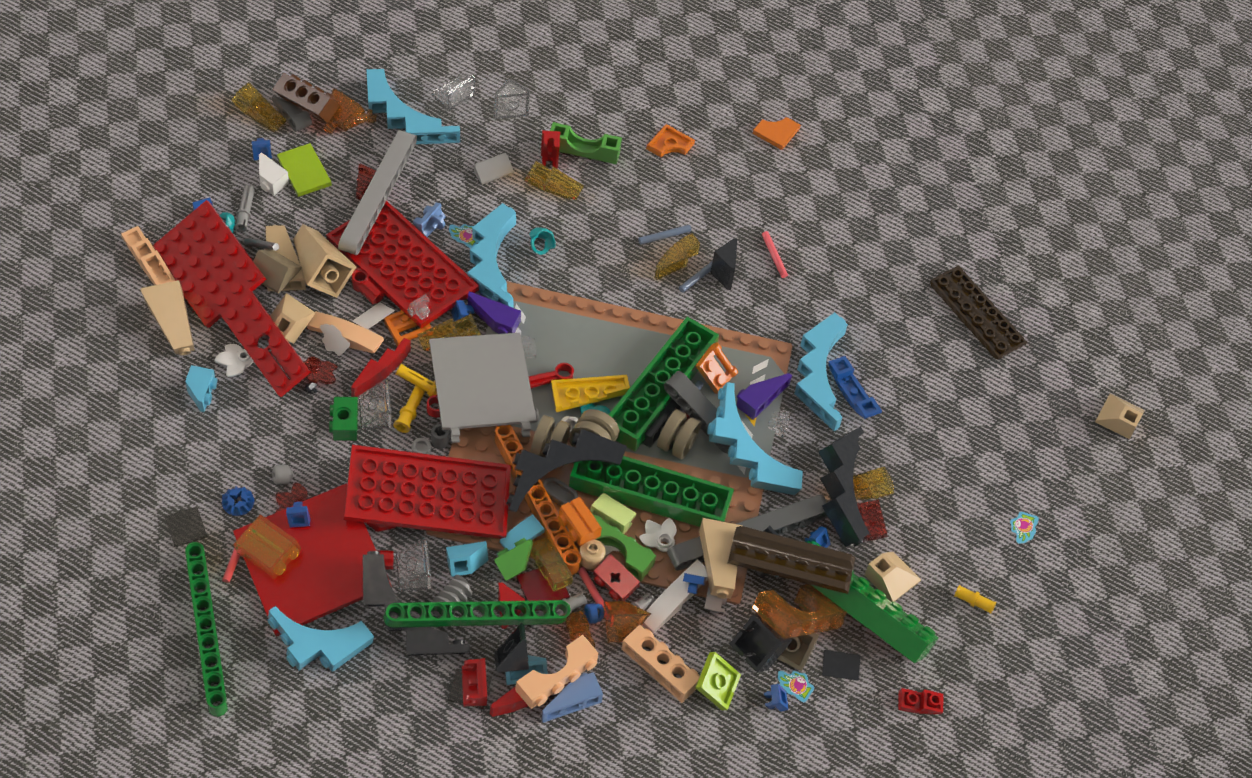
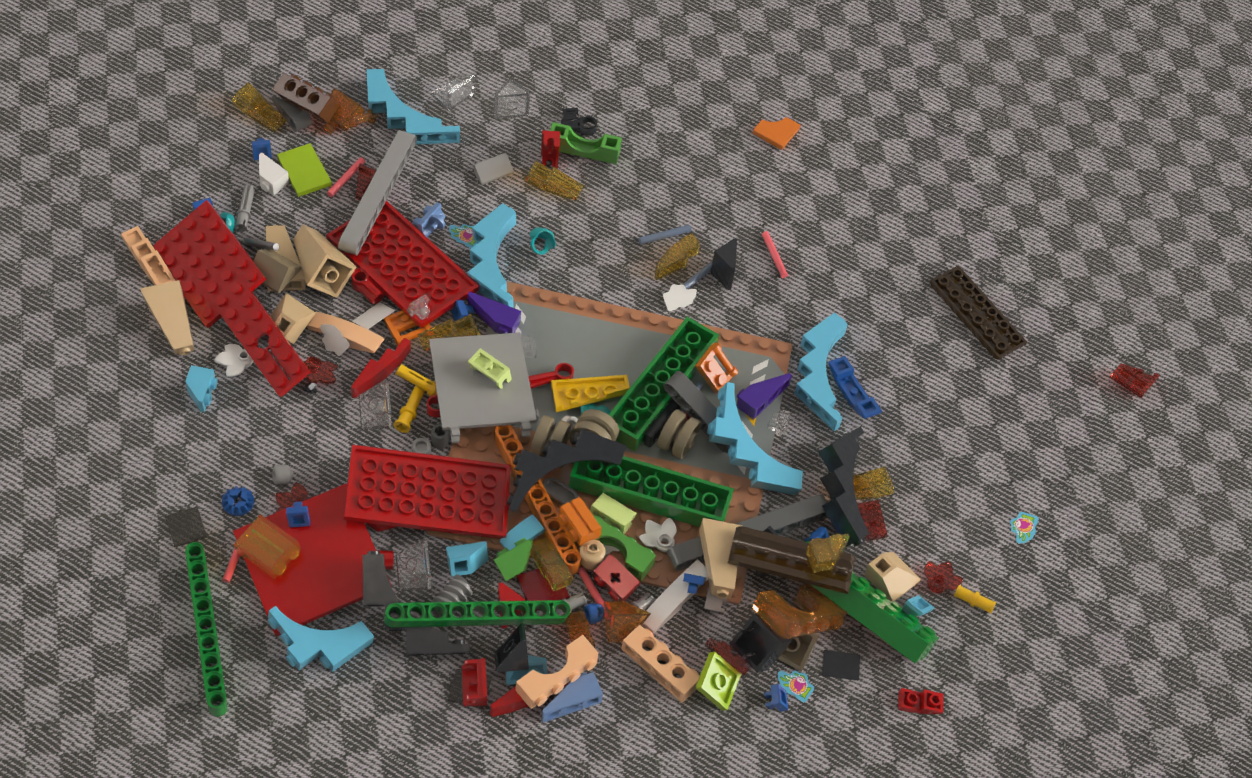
(344, 429): green brick -> none
(349, 173): none -> coral bar
(490, 367): none -> yellowish green hinge
(576, 123): none -> black piece
(669, 141): orange tile -> none
(679, 297): none -> white sticker
(723, 650): none -> clear red wing
(825, 552): none -> clear yellow slope
(917, 606): none -> medium azure slope
(941, 575): none -> clear red plate
(1119, 416): tan slope -> none
(1134, 379): none -> clear red wing

